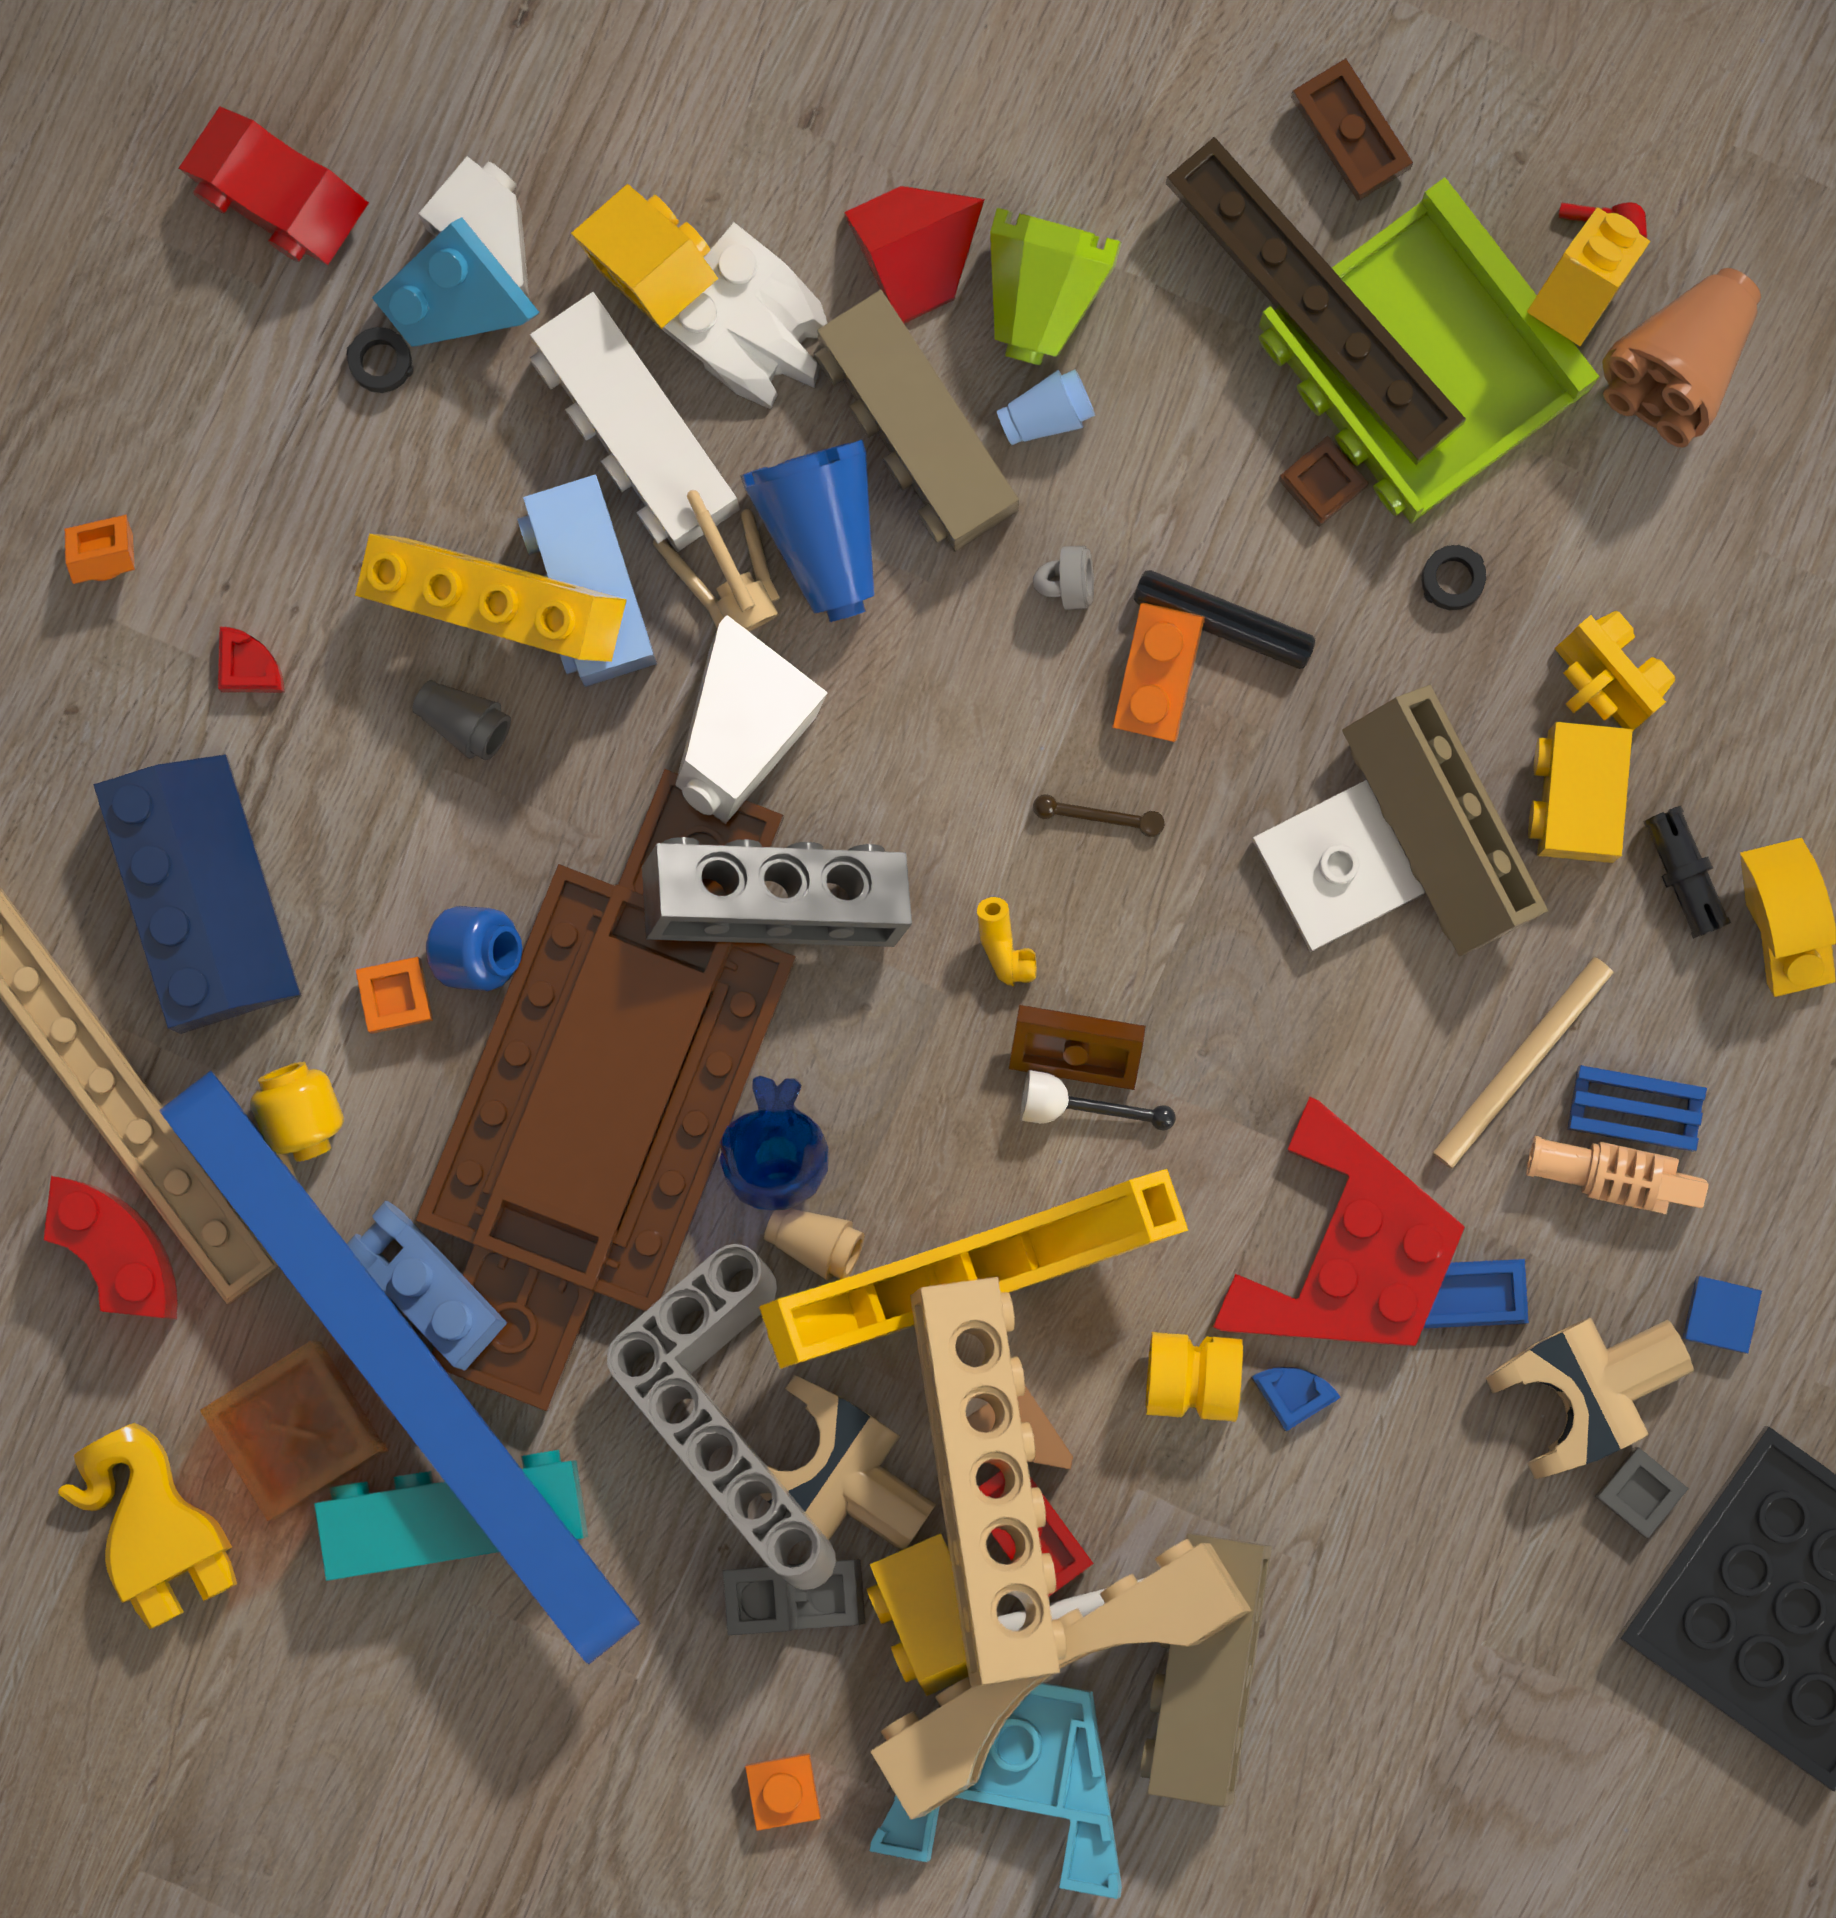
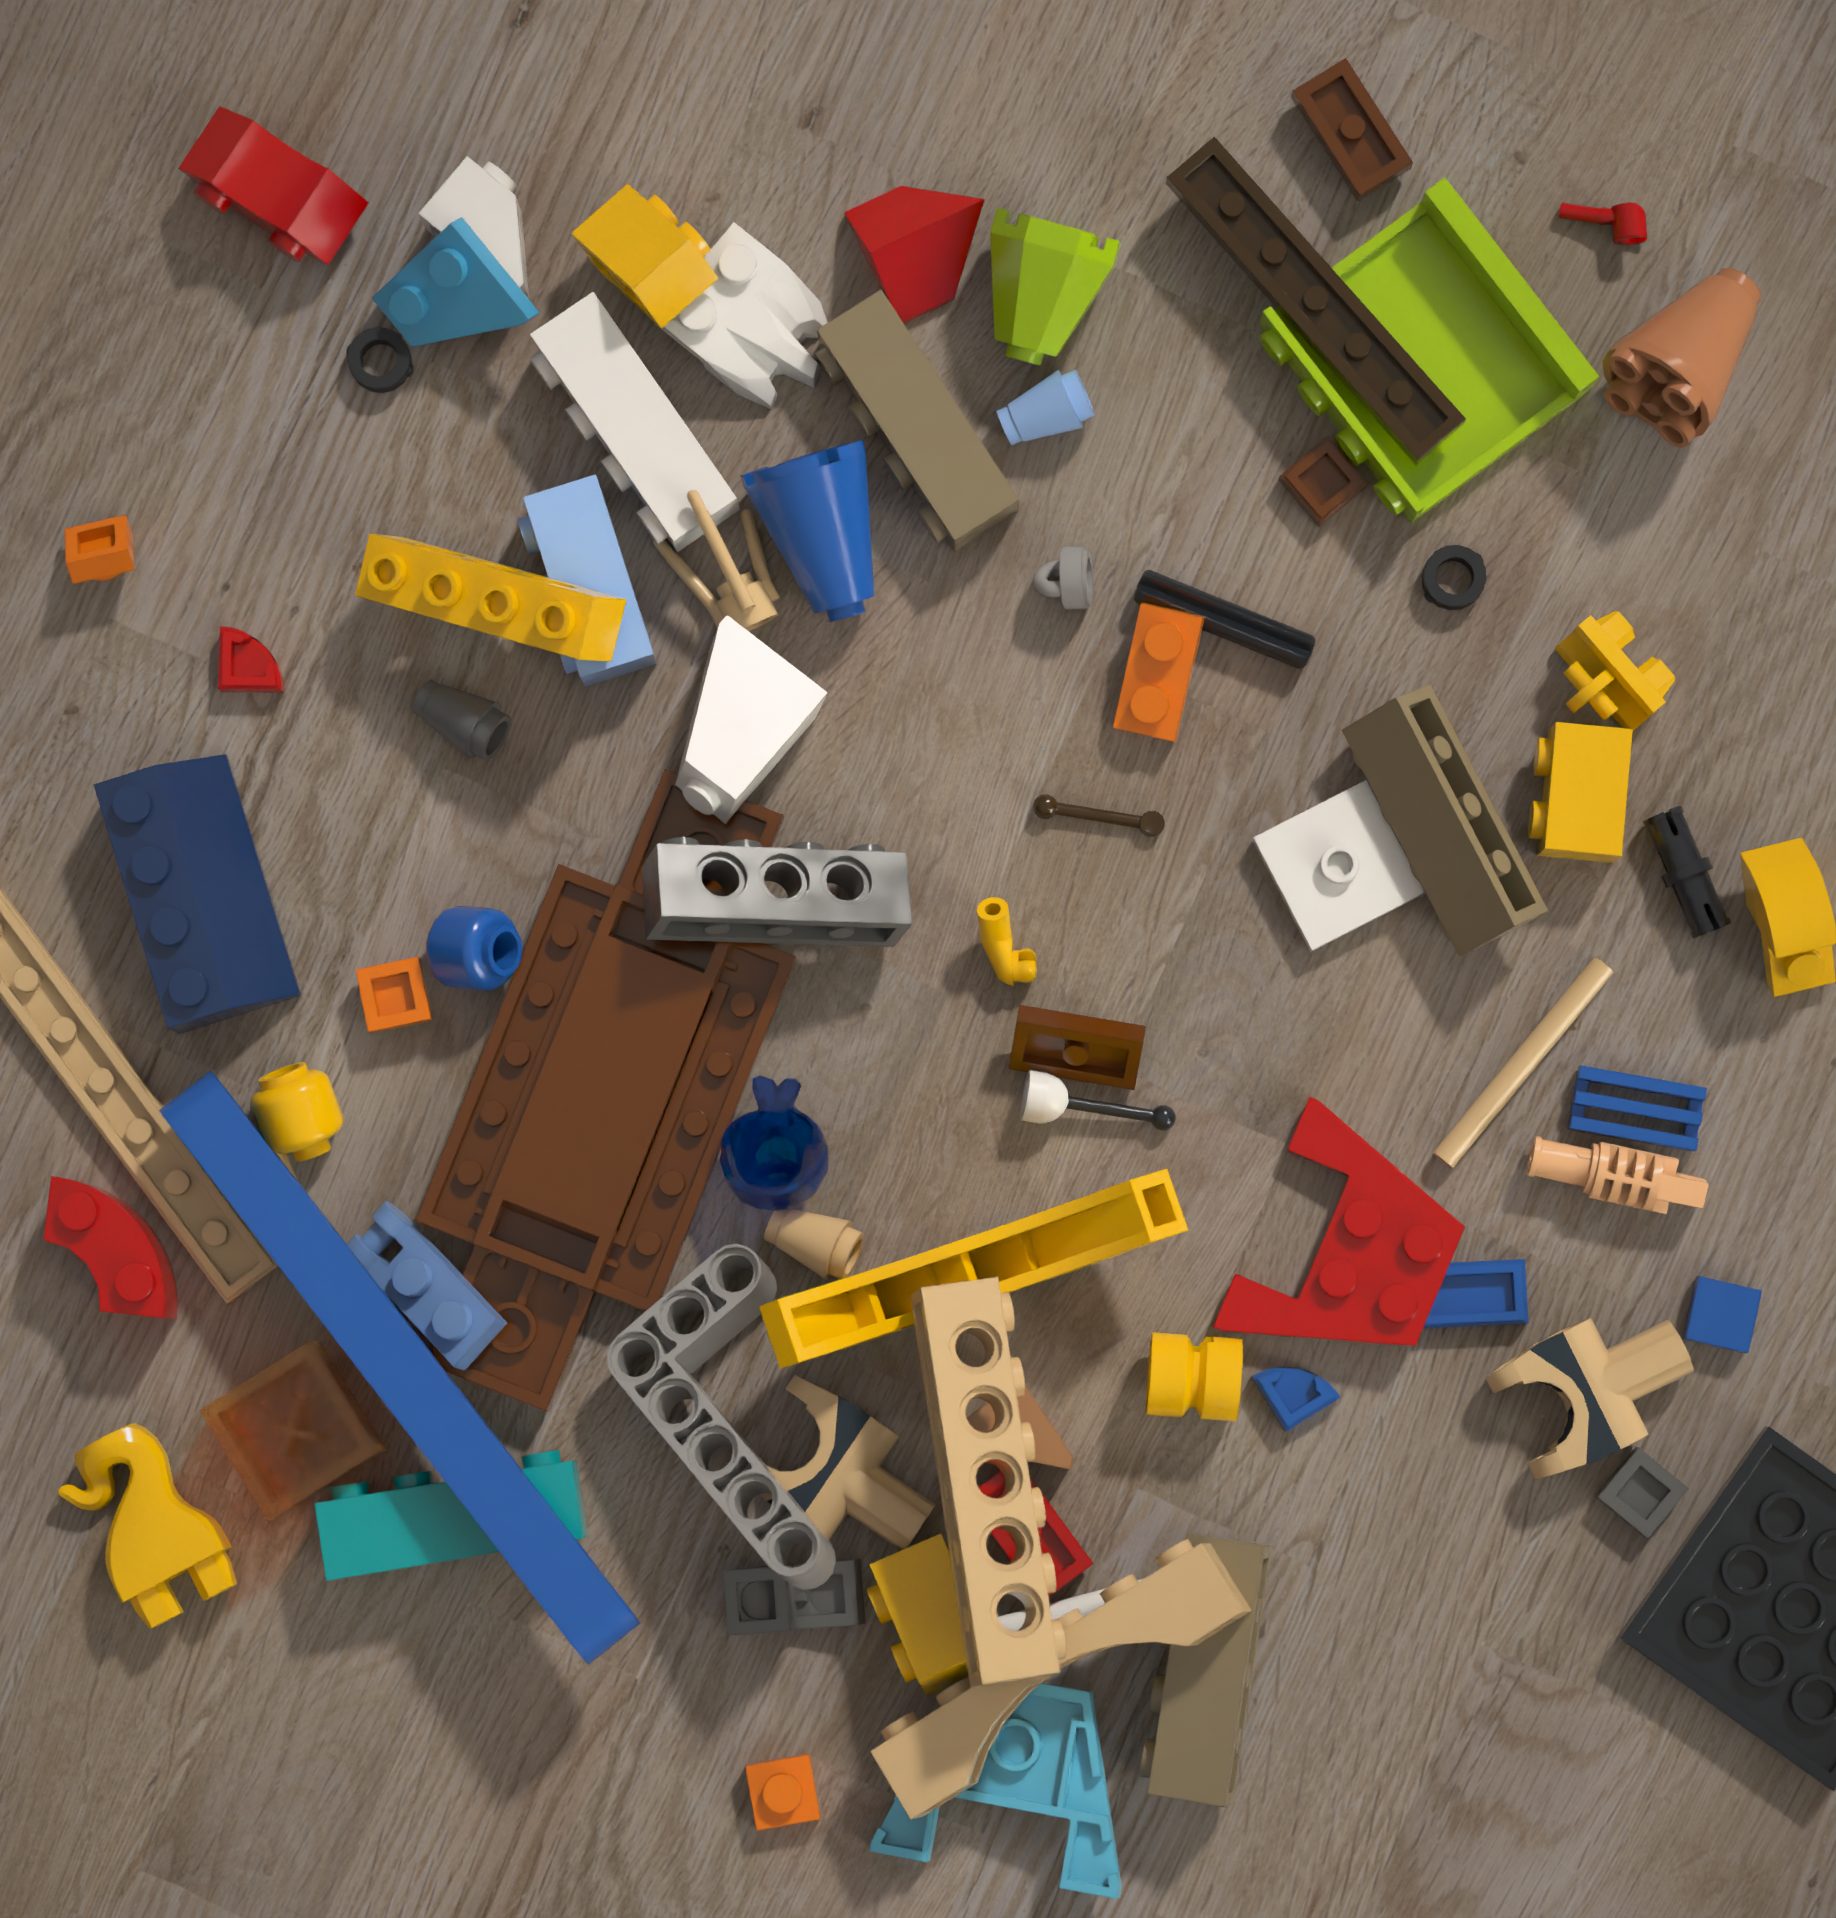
(1589, 275): yellow brick -> none

